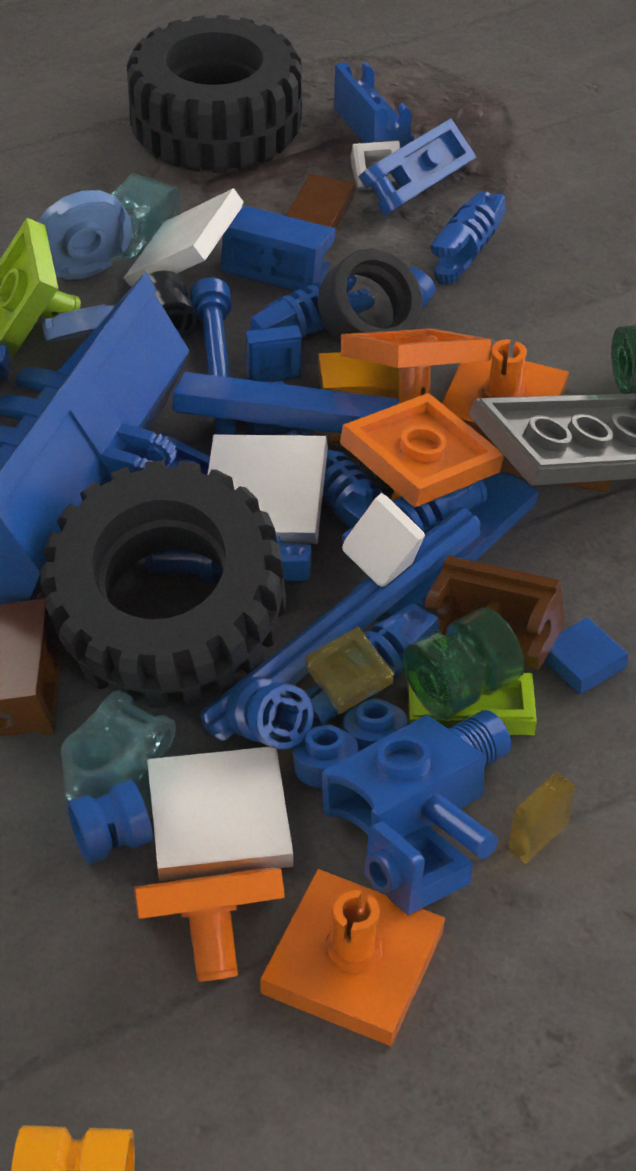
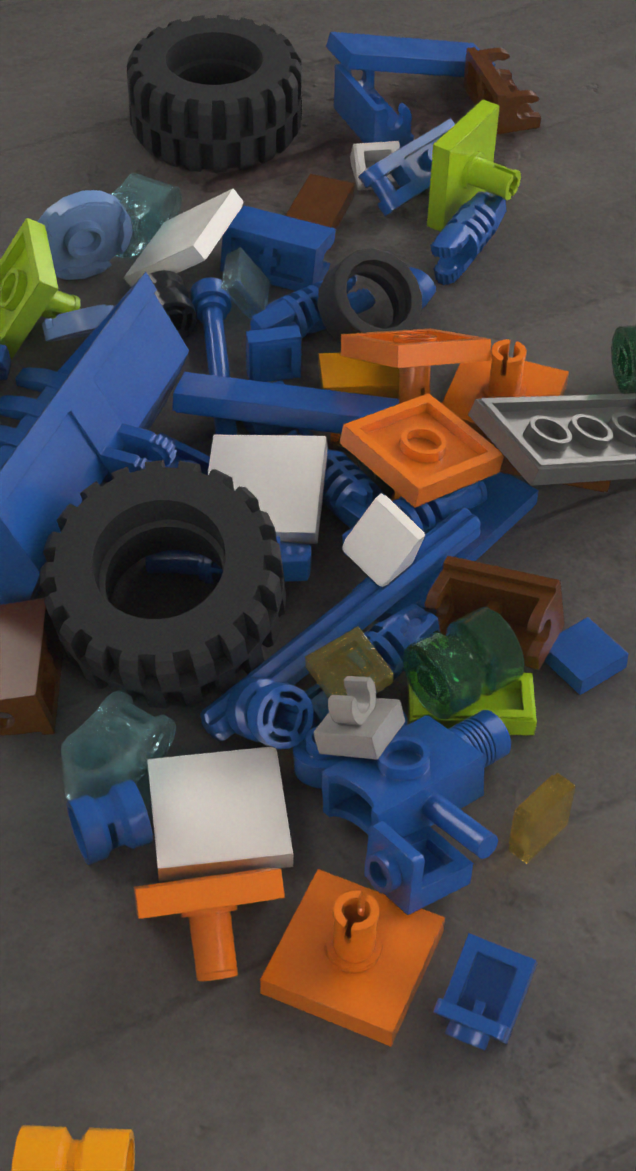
(245, 283): none -> clear light blue tile
(359, 722): none -> light grey tile
(399, 54): none -> blue tile
(466, 165): none -> lime tile
(485, 992): none -> blue bracket
(496, 86): none -> reddish brown hinge

